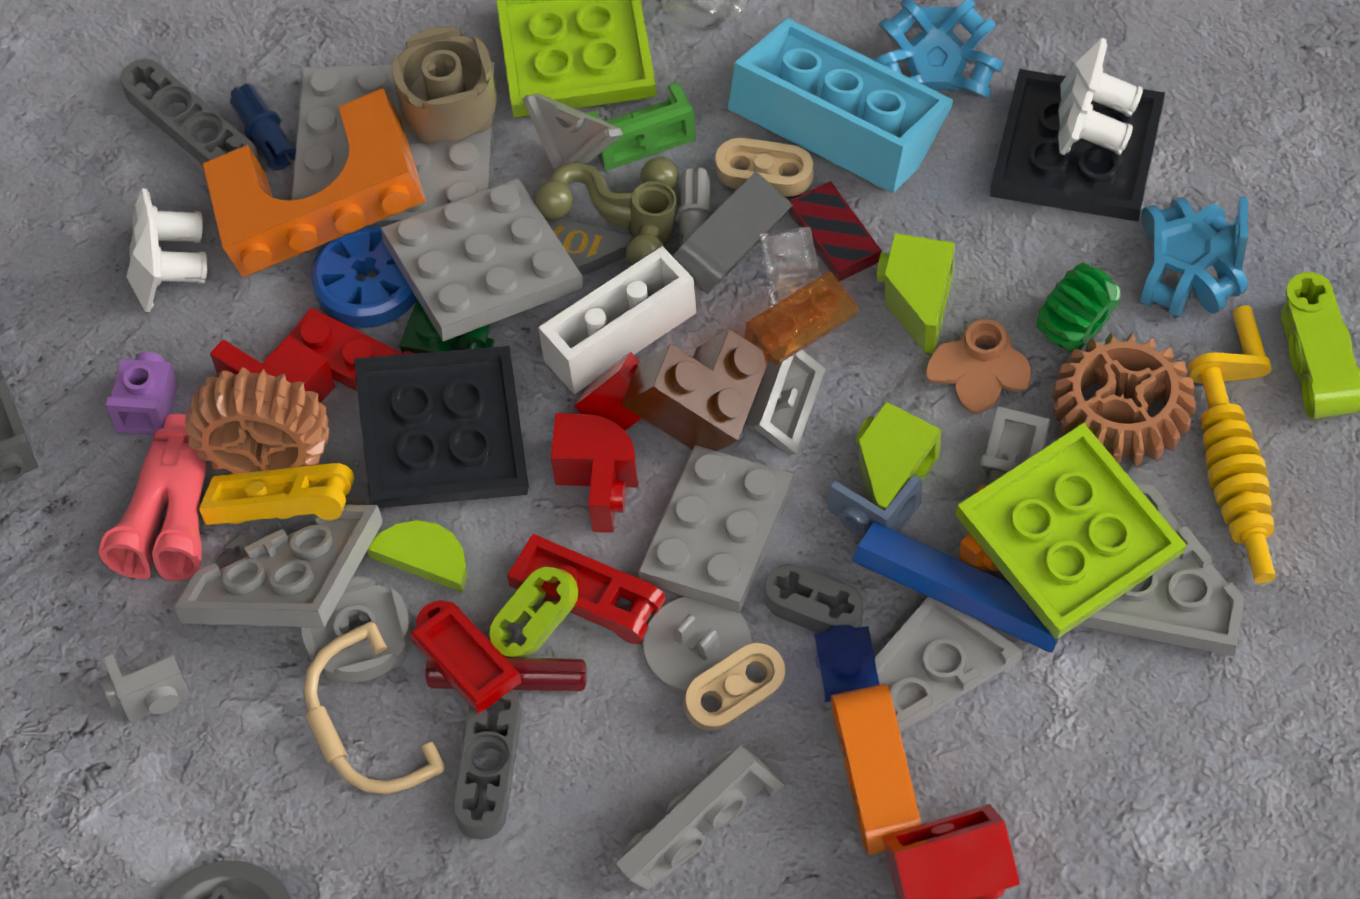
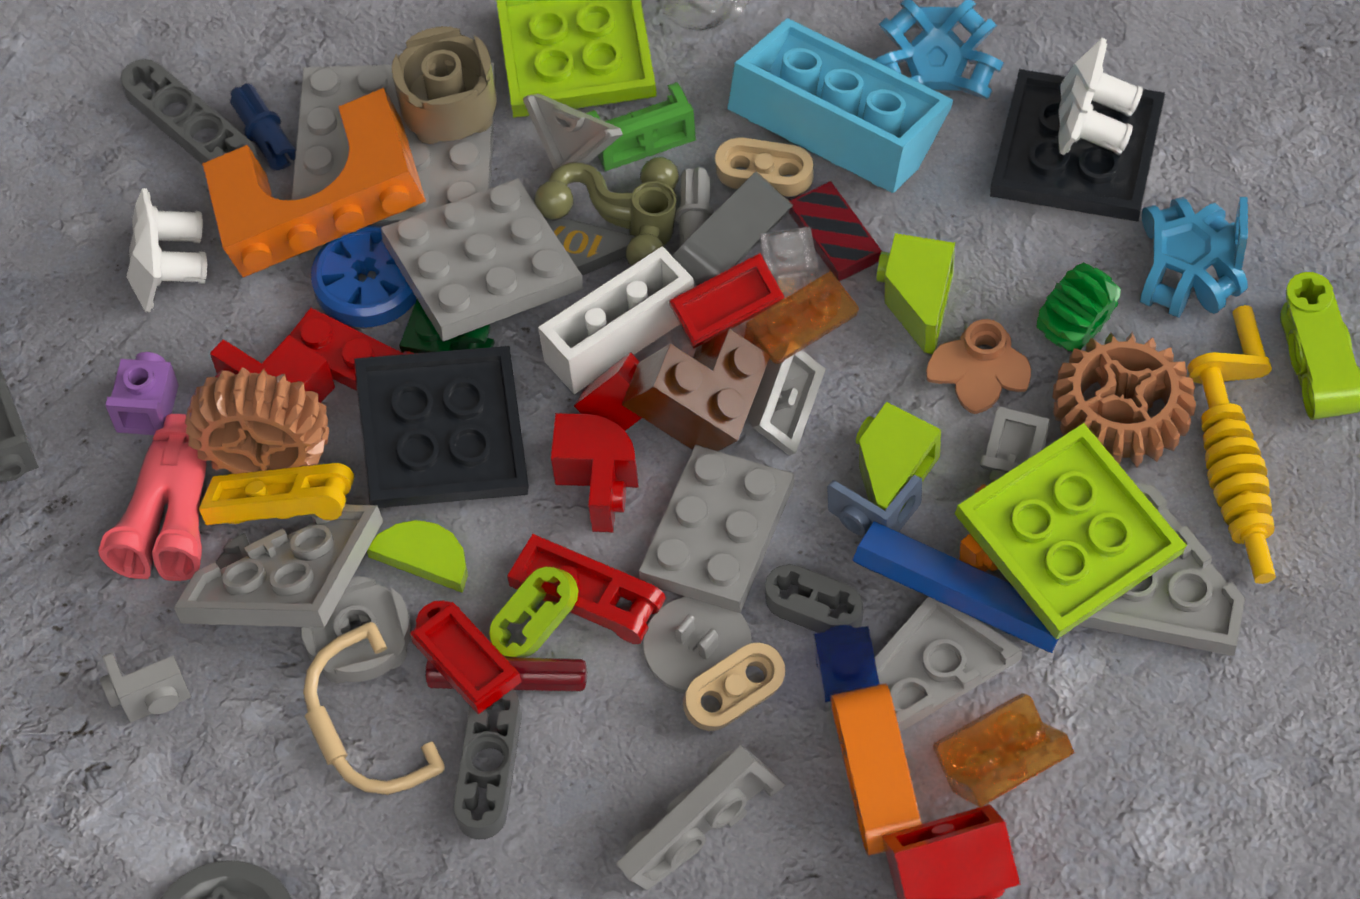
(726, 300): none -> red tile
(1000, 751): none -> clear orange bracket

